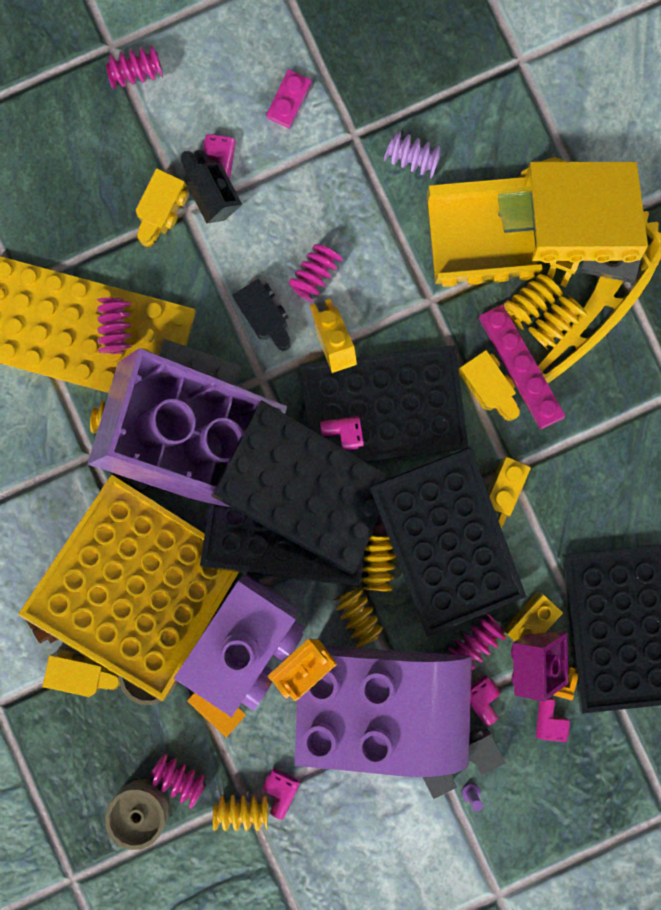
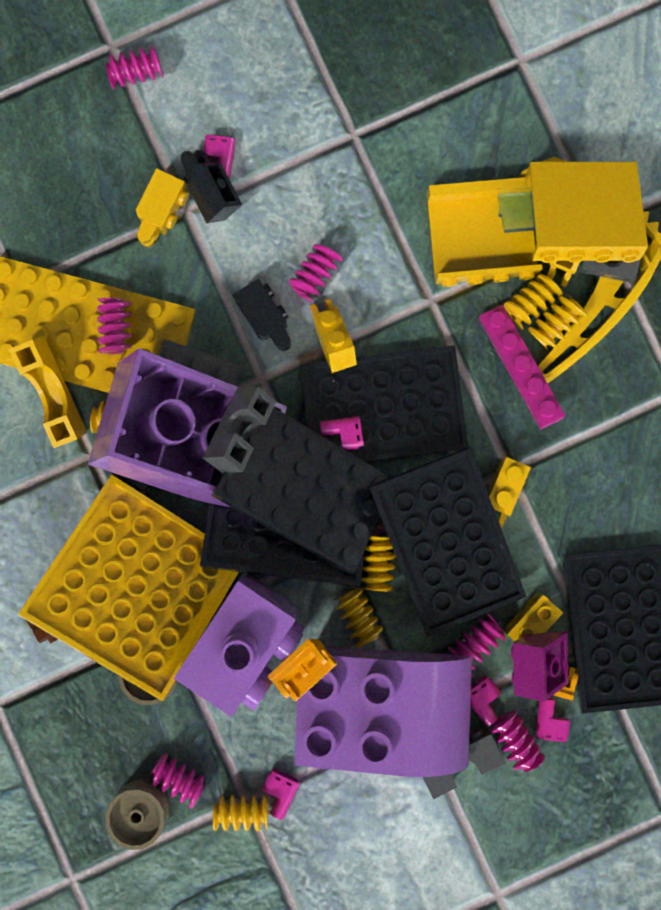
(60, 414): none -> yellow arch
(77, 674): yellow hinge -> none
(219, 719): light orange hinge -> none
(246, 410): none -> dark grey arch
(288, 99): dark pink plate -> none
(413, 154): lavender piece -> none
(471, 794): medium lavender piece -> none
(490, 385): yellow hinge -> none
(518, 741): none -> dark pink piece

